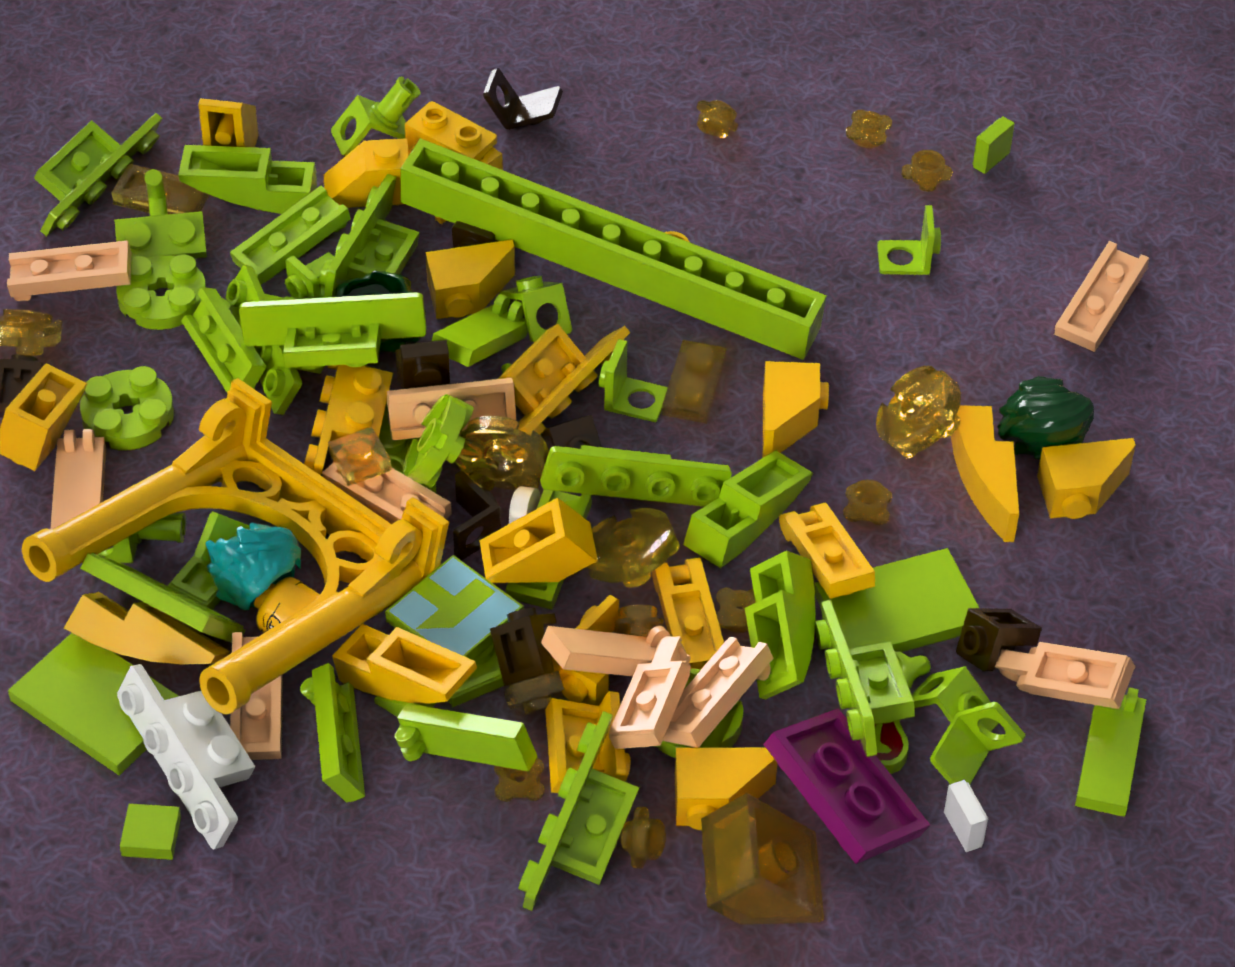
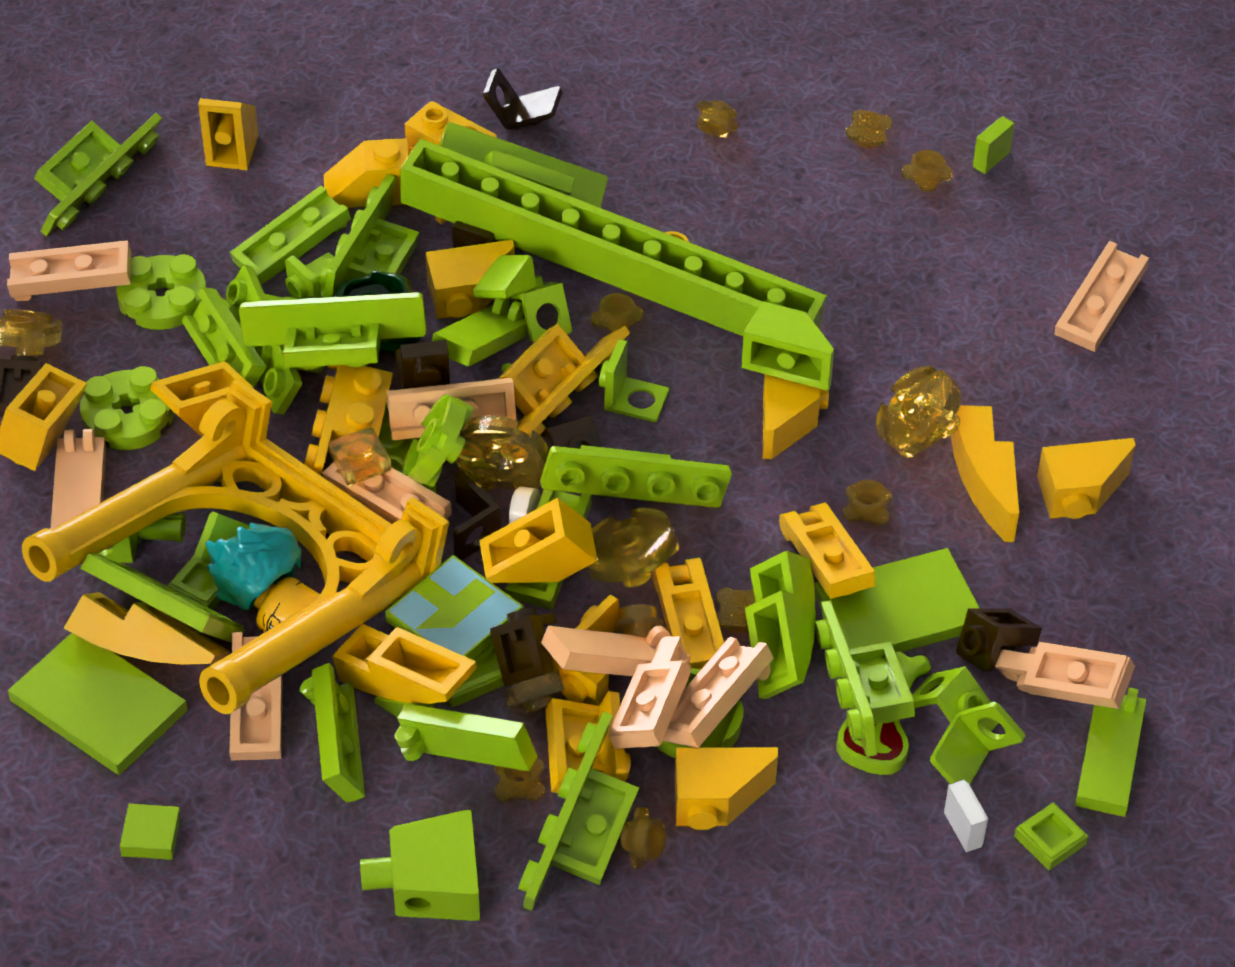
(133, 194): clear yellow plate -> none
(161, 231): lime plate -> none
(191, 748): white bracket -> none
(196, 391): none -> yellow slope
(247, 176): lime slope -> none
(381, 116): lime bracket -> none
(429, 868): none -> lime torso
(507, 277): none -> lime slope
(526, 163): none -> lime bracket
(616, 311): none -> clear yellow plate
(694, 381): clear yellow plate -> none
(745, 508): lime slope -> none
(760, 865): clear yellow slope -> none
(787, 346): none -> lime slope
(845, 787): magenta plate -> none
(920, 250): lime bracket -> none
(1044, 416): dark green hair -> none
(1051, 836): none -> lime tile

